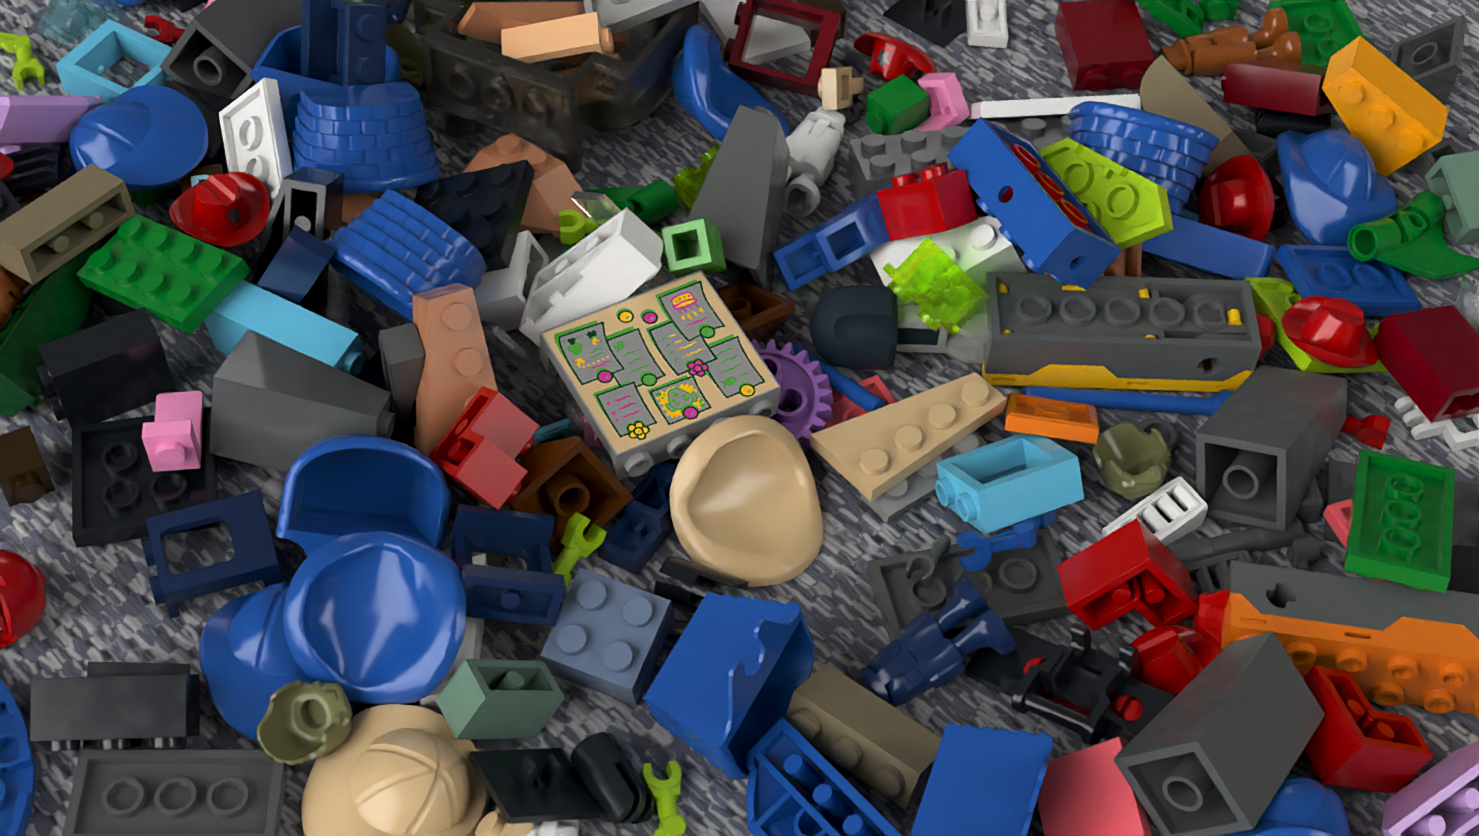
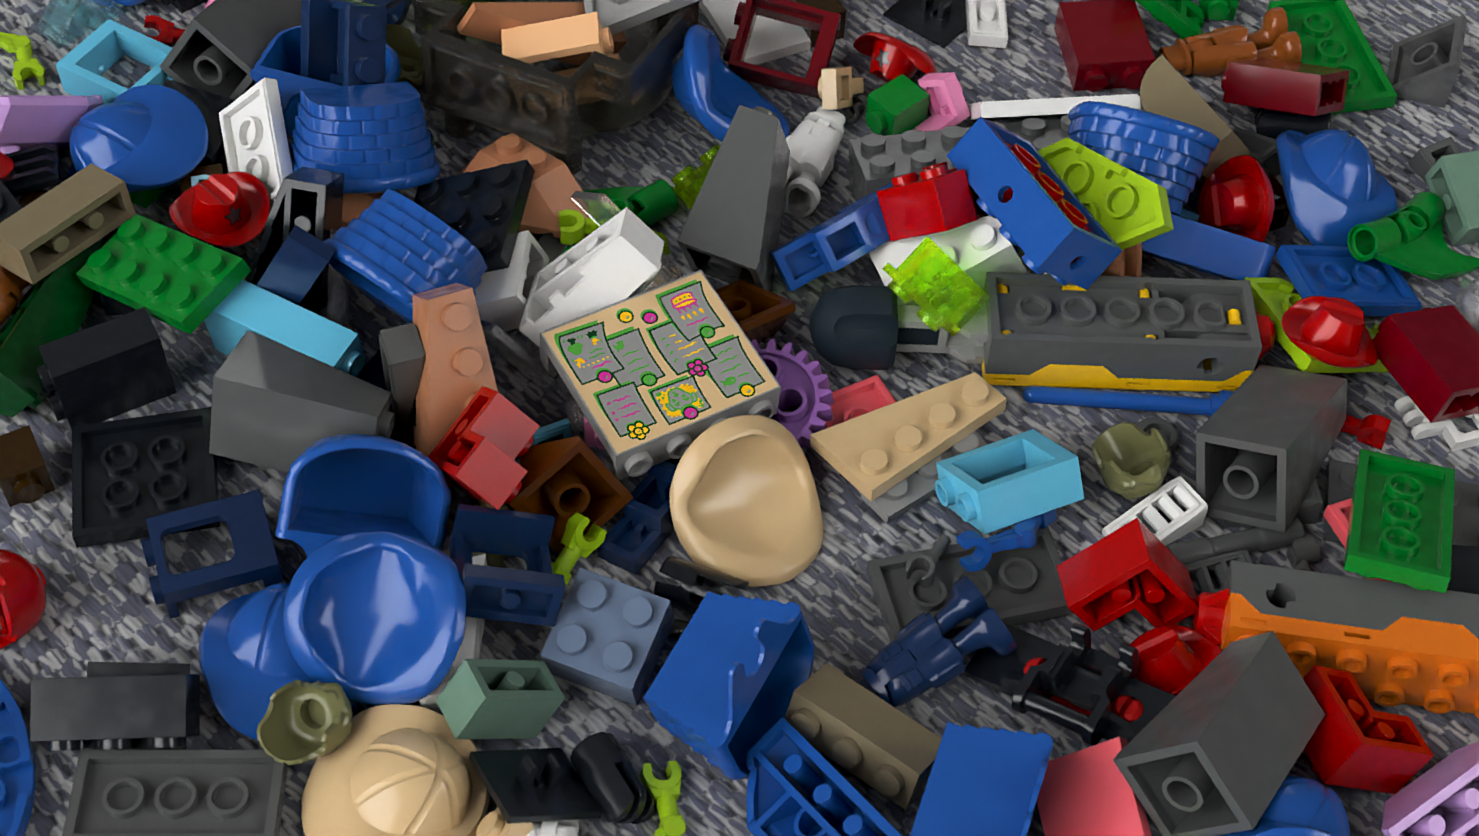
(176, 433): bright pink bracket -> none
(694, 248): bright green brick -> none
(845, 385): blue bar -> none
(1051, 418): orange tile -> none
(1383, 106): light orange wedge -> none

